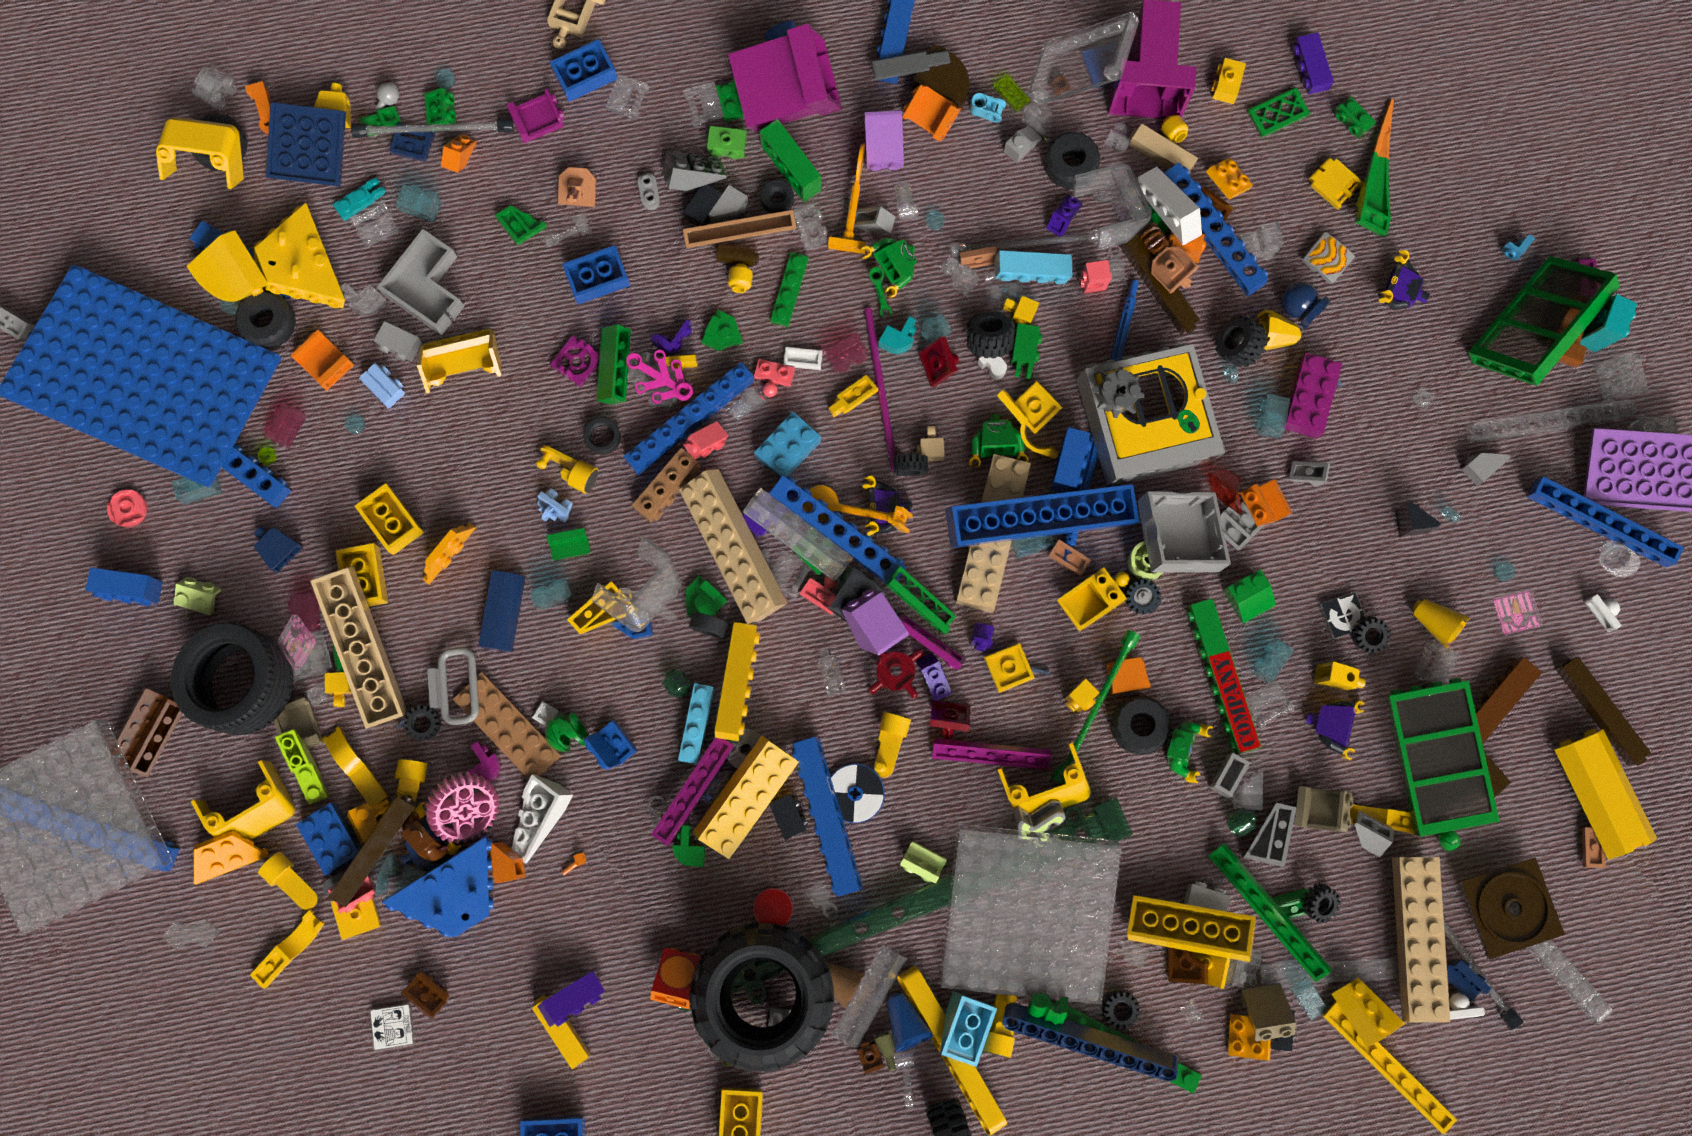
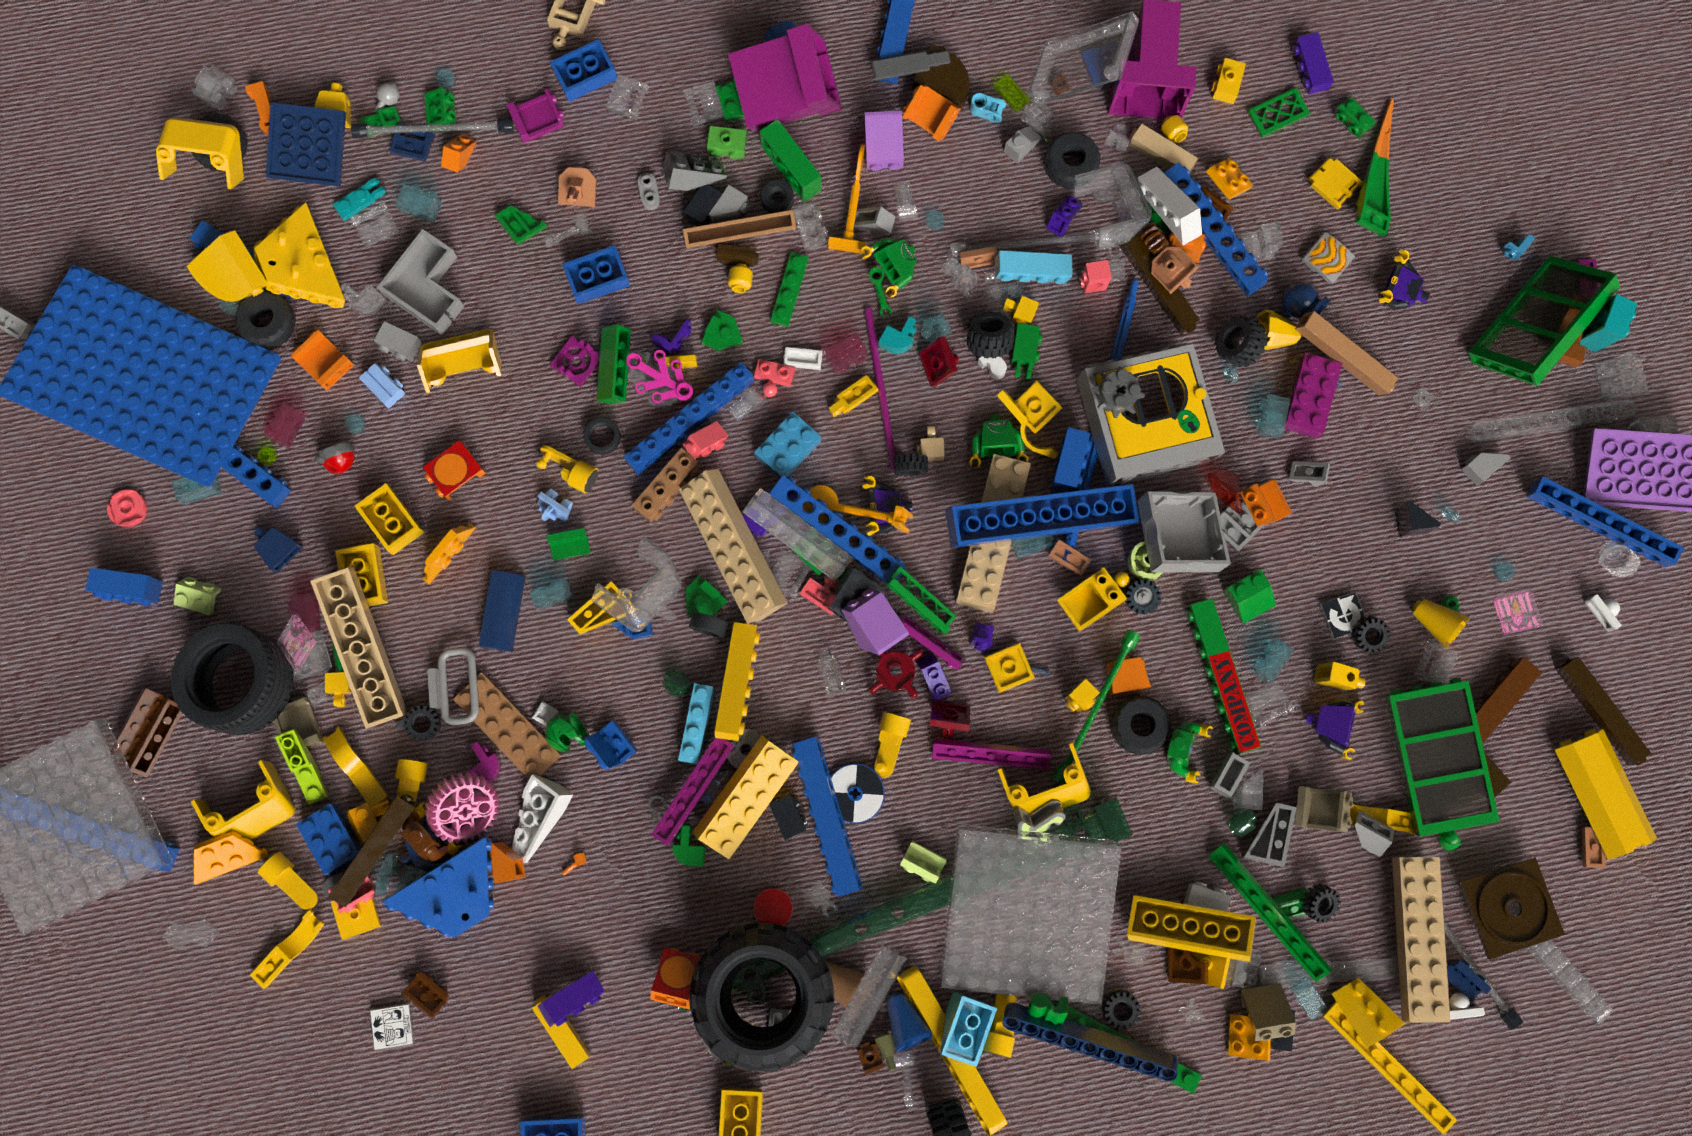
(336, 458): none -> piece
(452, 469): none -> panel
(1347, 352): none -> medium nougat brick
(1453, 600): none -> green plate

